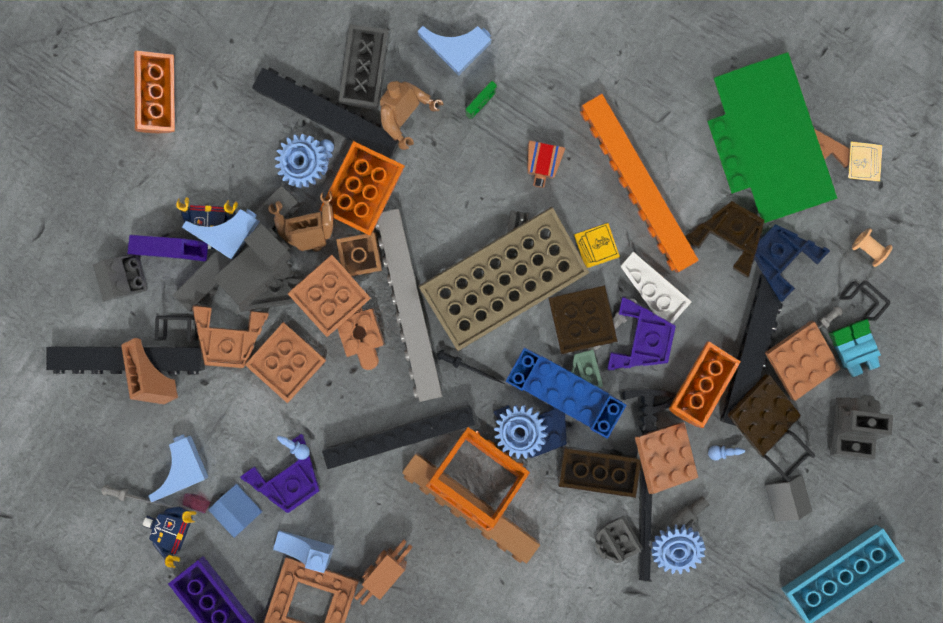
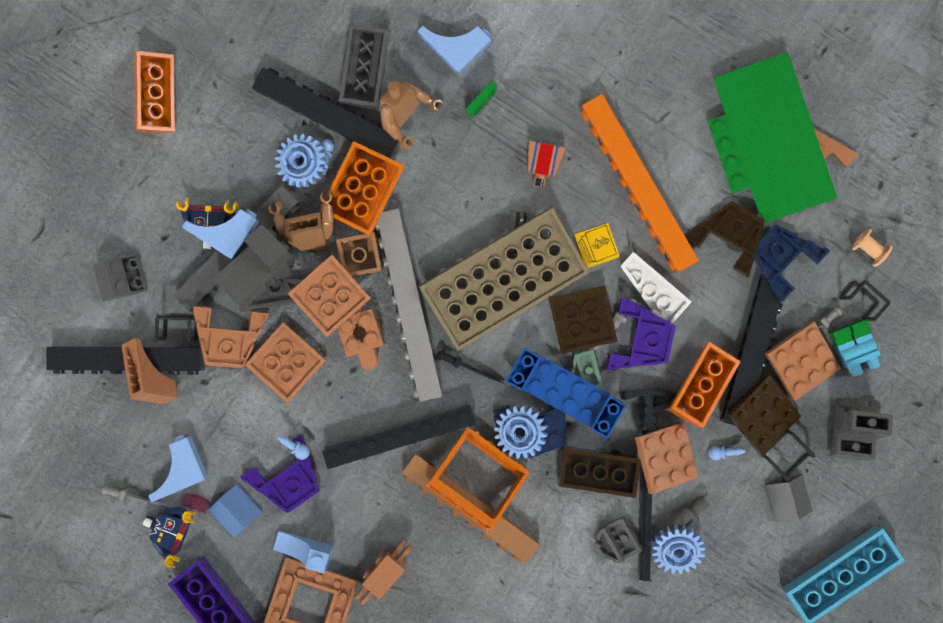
(167, 247): dark purple slope -> none
(865, 161): yellow sticker -> none

